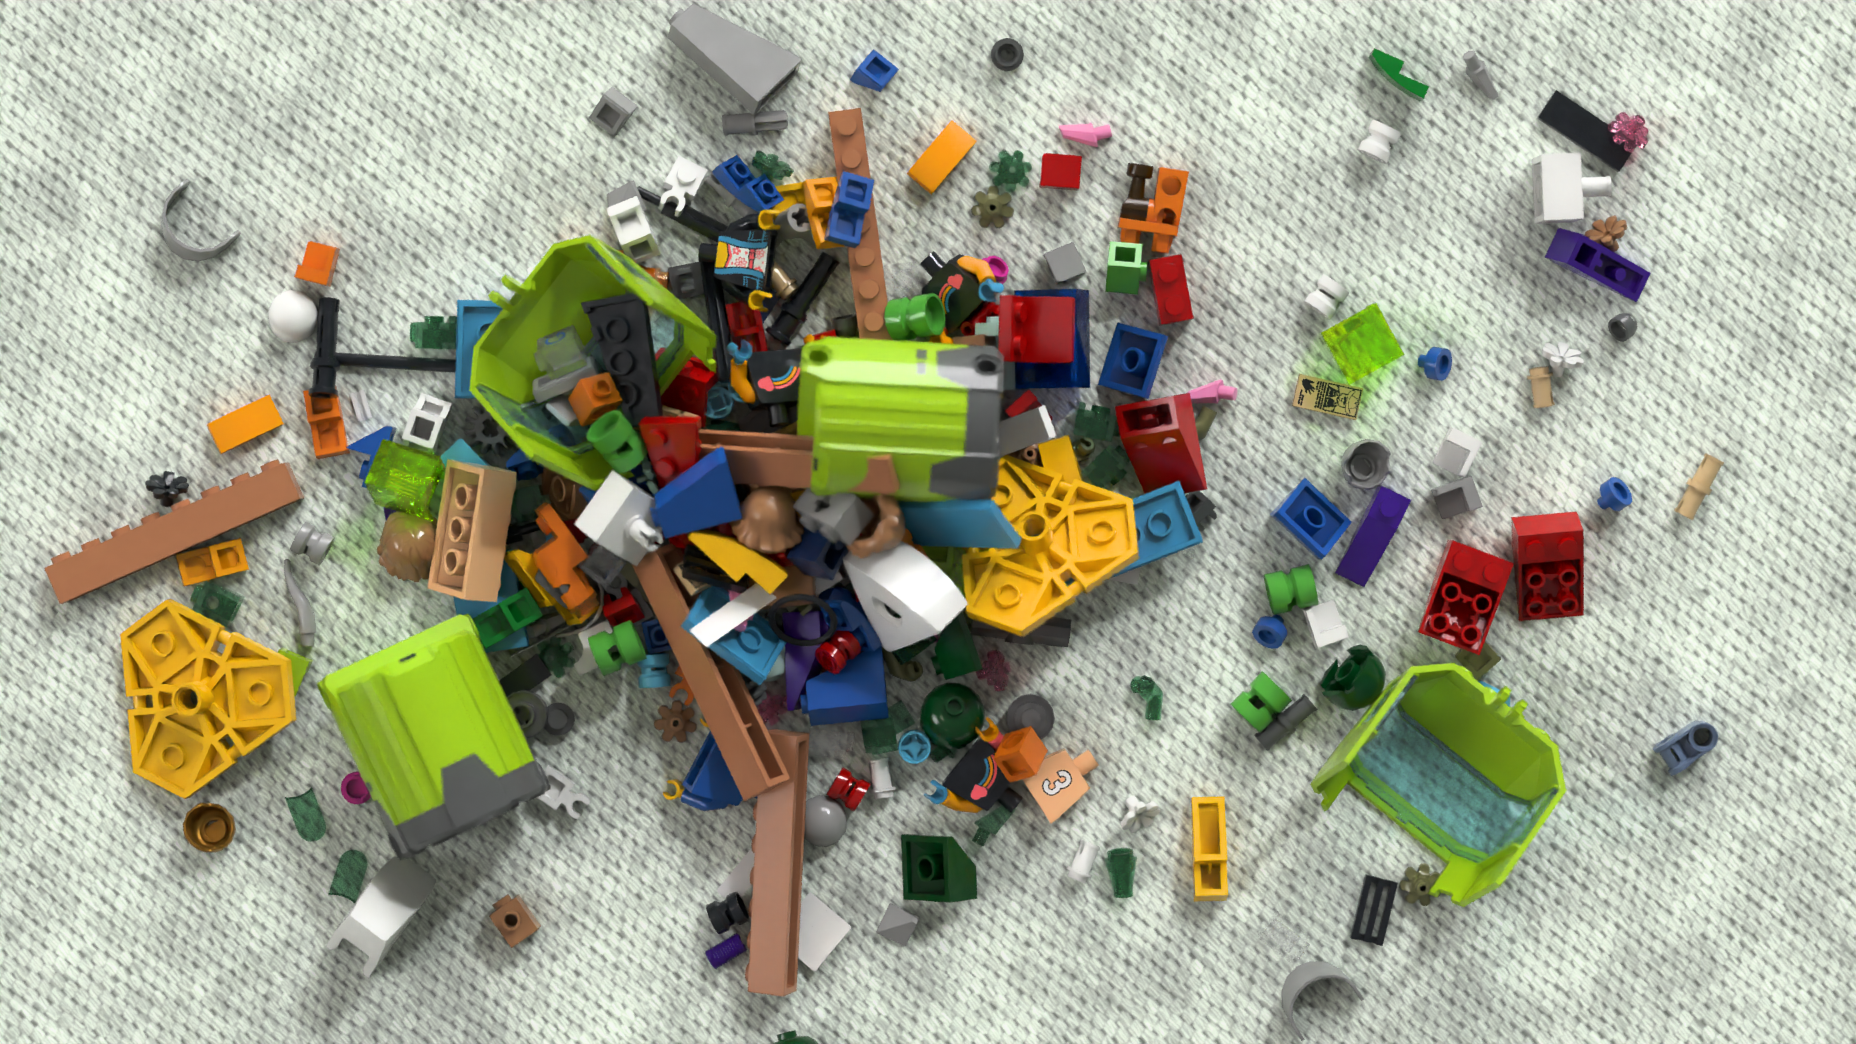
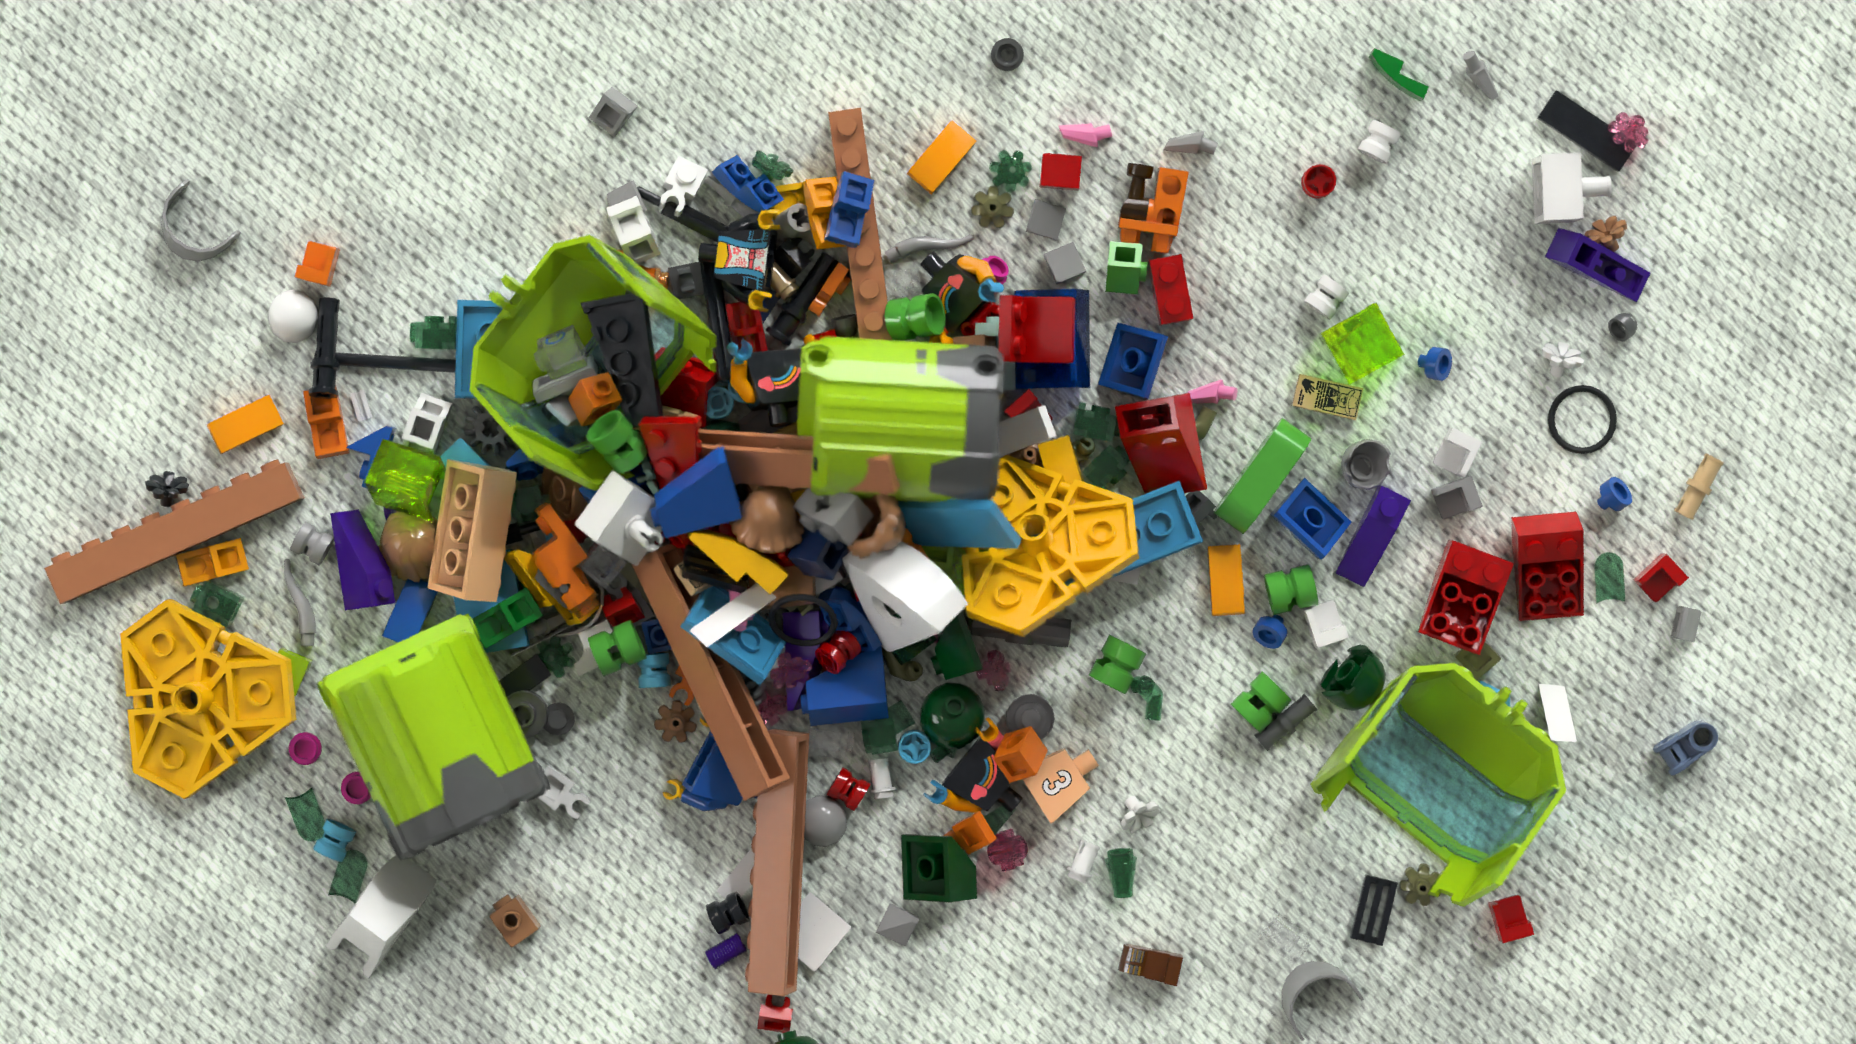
(211, 837): pearl gold hair -> none
(305, 748): none -> dark pink plate
(334, 840): none -> medium azure wheel
(361, 566): none -> dark purple slope
(410, 611): none -> blue slope
(733, 56): light grey slope -> none
(754, 123): light grey axle -> none
(774, 1017): none -> red tile
(789, 671): none -> clear pink plant
(791, 258): none -> black tile
(836, 283): none -> orange plate
(874, 72): blue slope -> none
(916, 244): none -> light grey animal
(972, 833): none -> orange plate
(1007, 850): none -> clear pink gear
(1045, 219): none -> light grey slope
(1117, 664): none -> bright green wheel
(1151, 963): none -> reddish brown leg
(1191, 144): none -> light grey bar
(1209, 849): yellow slope -> none
(1226, 580): none -> light orange slope
(1262, 475): none -> bright green plant
(1323, 179): none -> red wheel
(1510, 919): none -> red panel
(1541, 386): tan pin -> none
(1557, 713): none -> white sticker
(1582, 450): none -> black tyre
(1609, 577): none -> clear green piece
(1660, 577): none -> red panel
(1686, 623): none -> light grey slope

